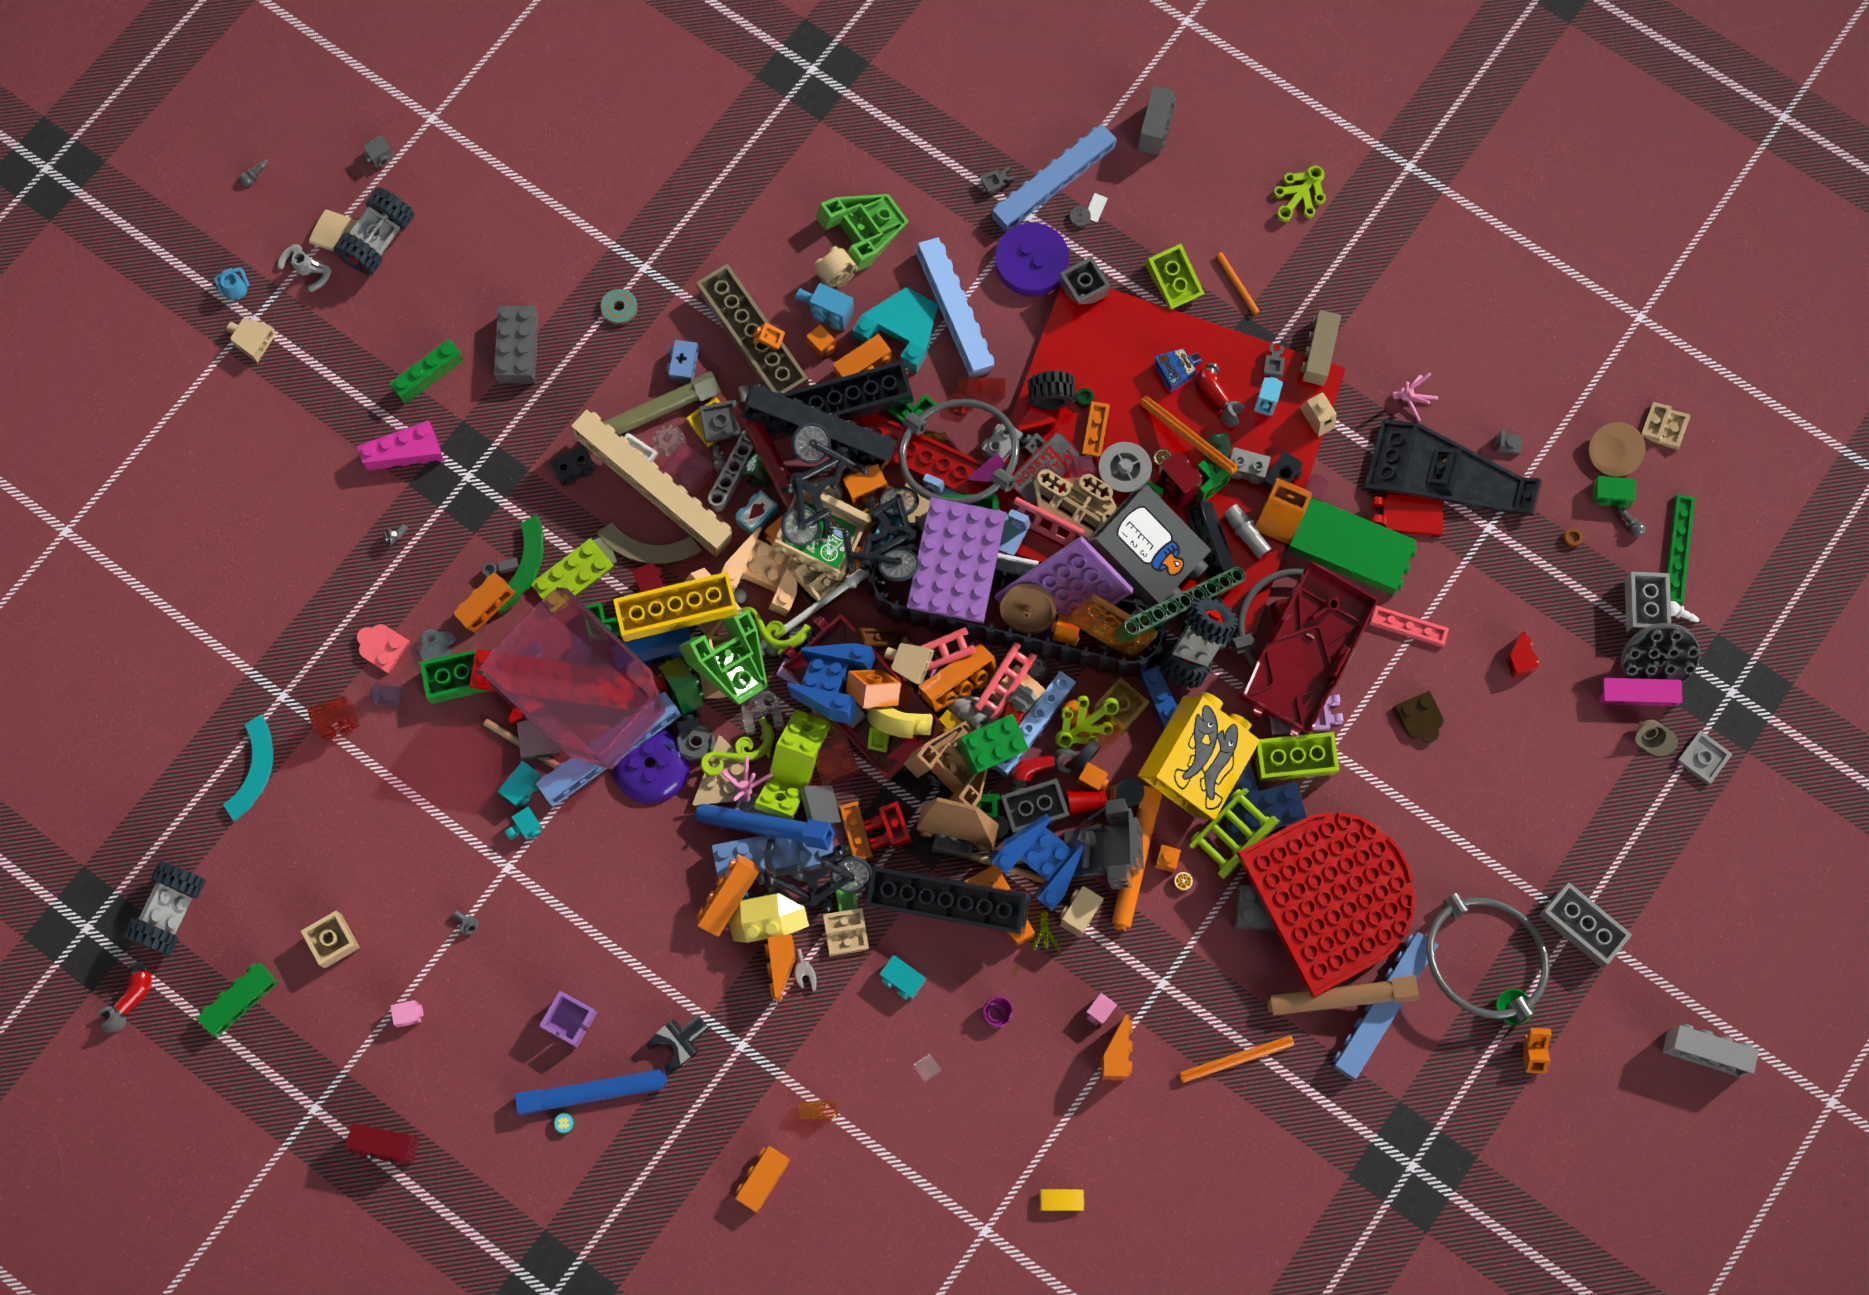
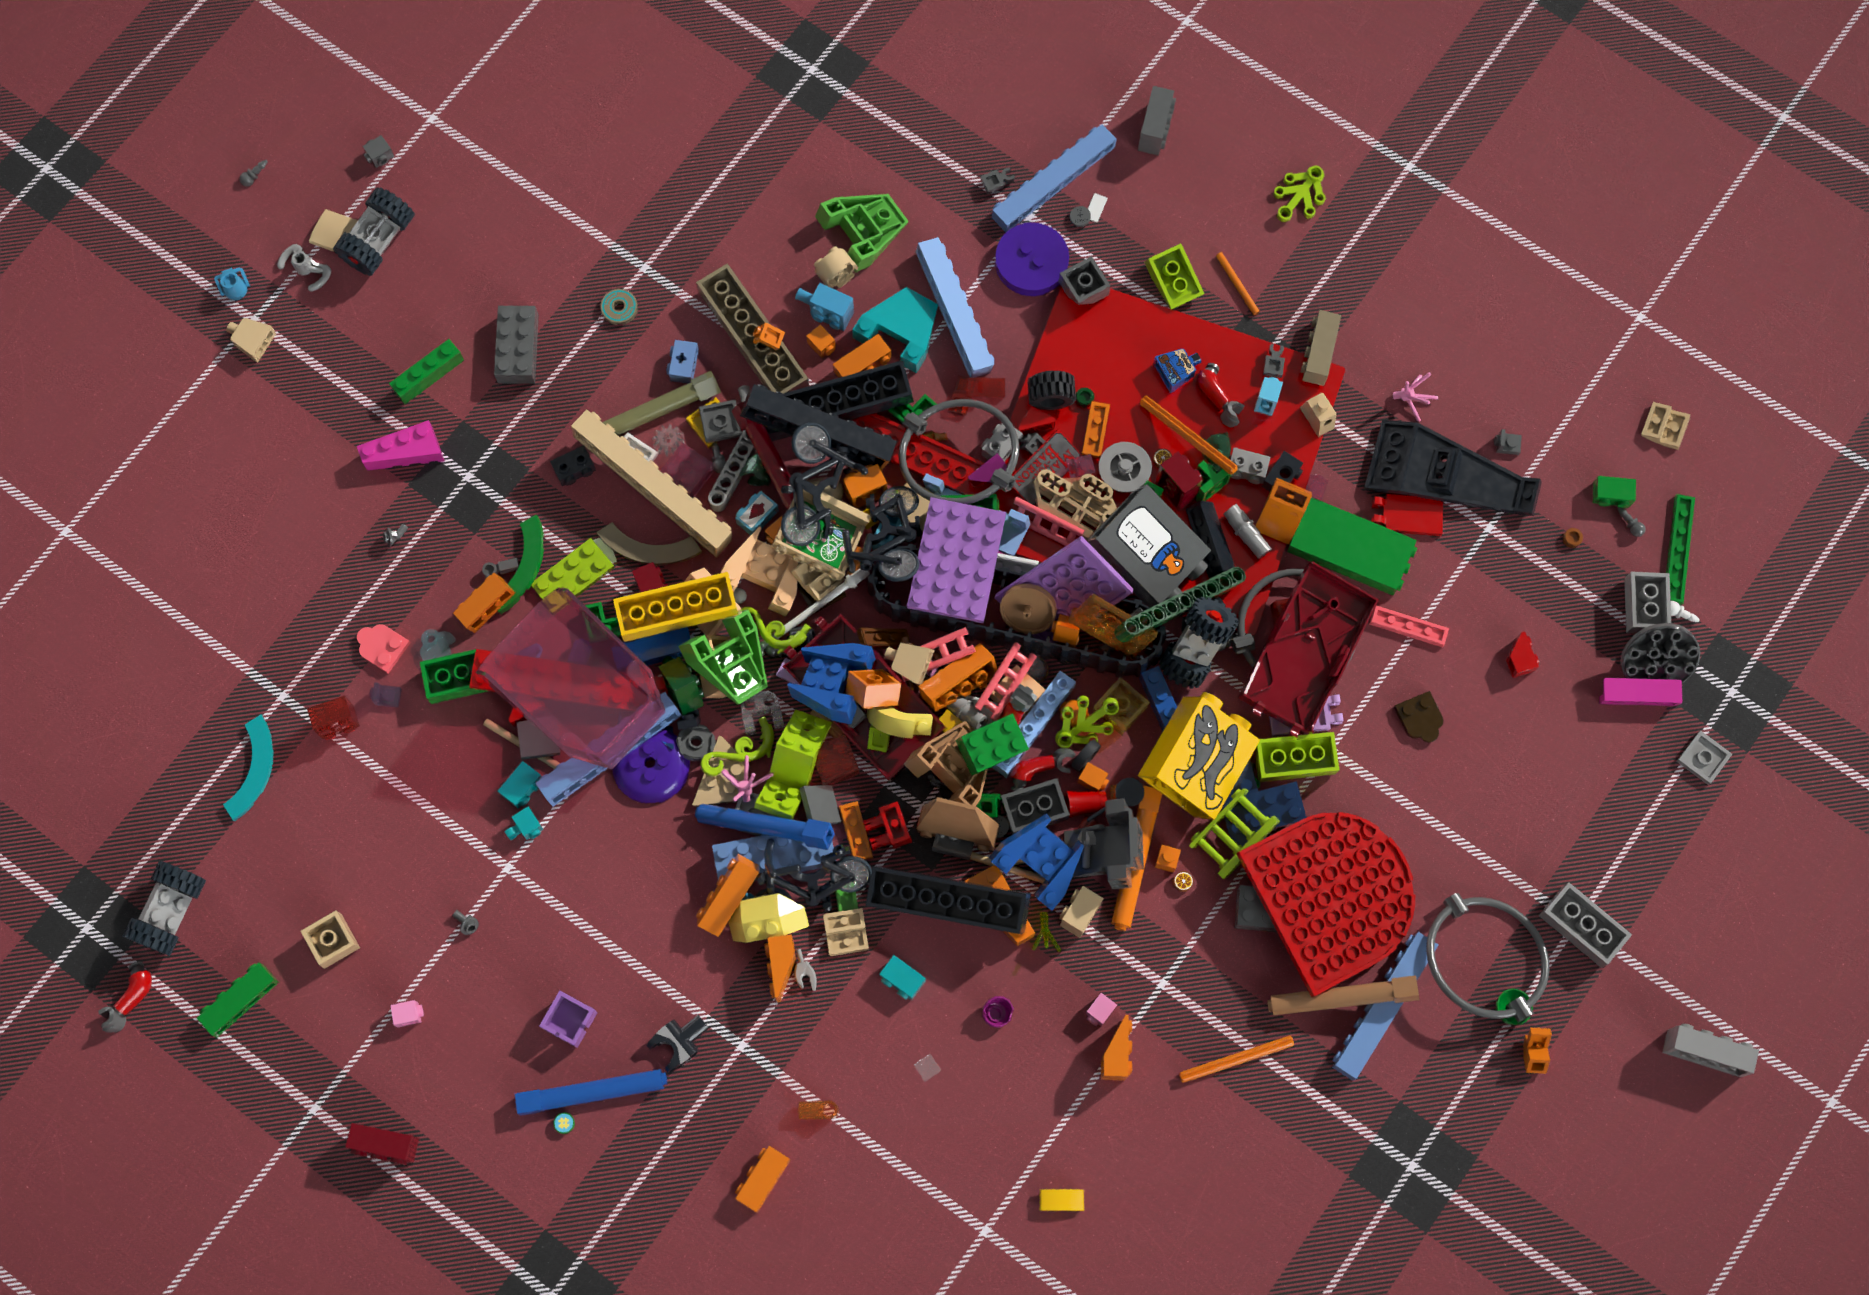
(1617, 449): medium nougat piece -> none
(1655, 738): dark tan piece -> none

